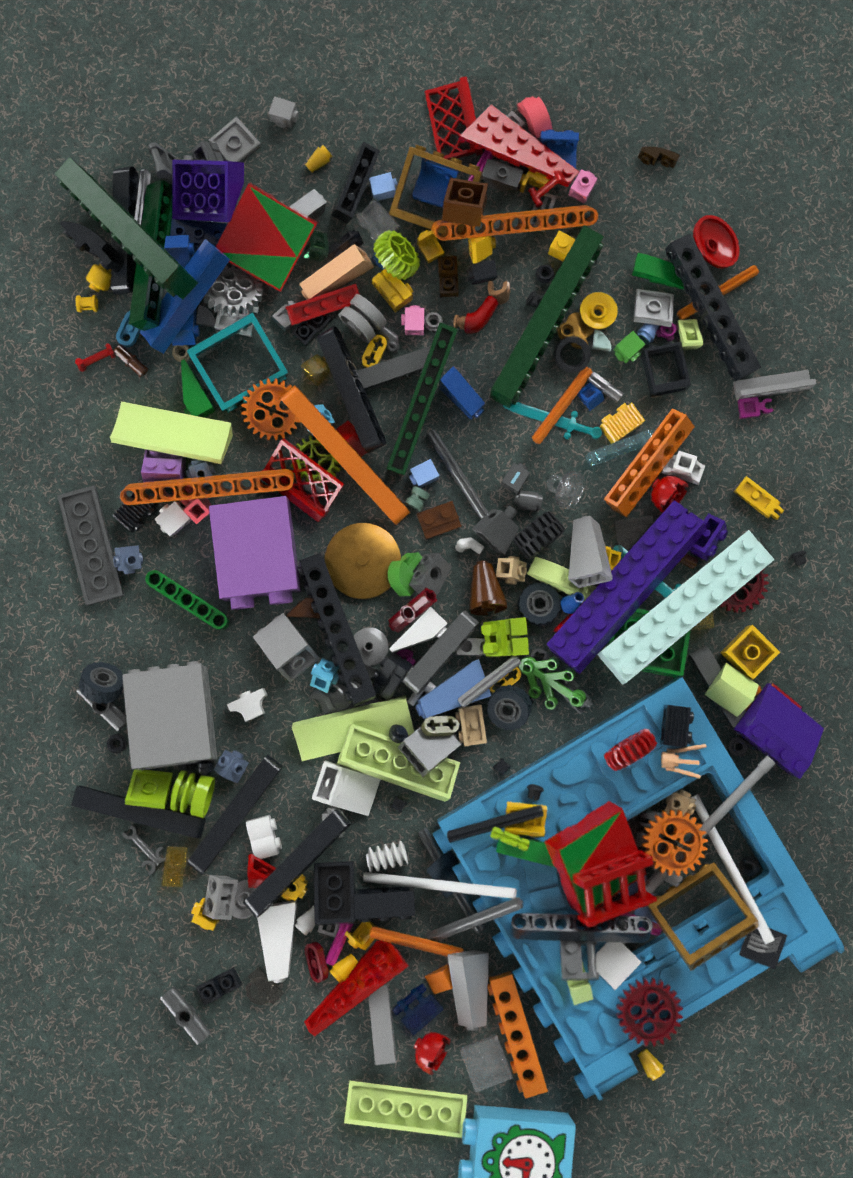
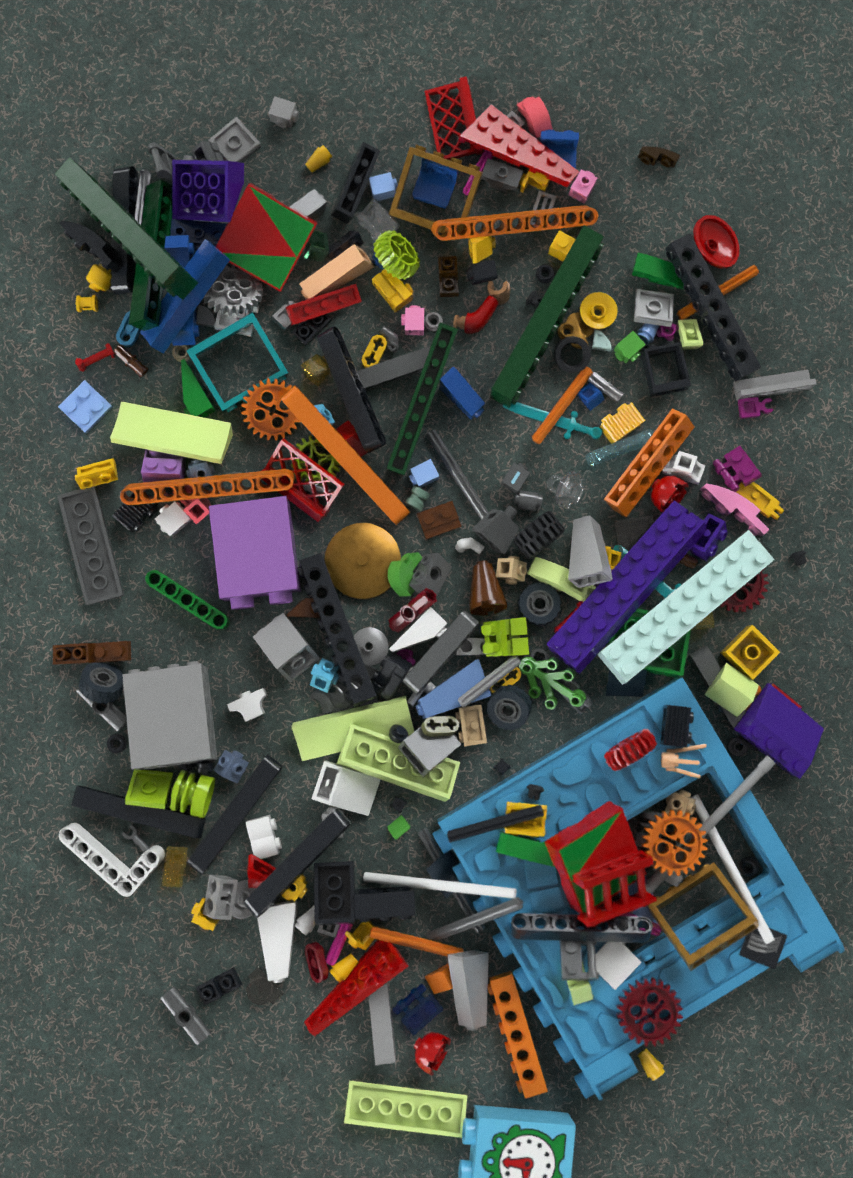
(85, 406): none -> light blue plate
(92, 652): none -> reddish brown slope
(96, 474): none -> yellow bracket
(110, 861): none -> white beam
(128, 559): sand blue brick -> none
(362, 318): light grey wheel -> none
(386, 856): white piece -> none
(398, 827): none -> bright green slope
(429, 246): yellow bracket -> none
(465, 202): reddish brown brick -> none
(486, 1063): clear brick -> none
(510, 838): lime axle -> none
(536, 195): red piece -> none
(572, 602): blue cone -> none
(632, 688): none -> black sticker
(729, 501): none -> bright pink slope
(742, 466): none -> magenta plate

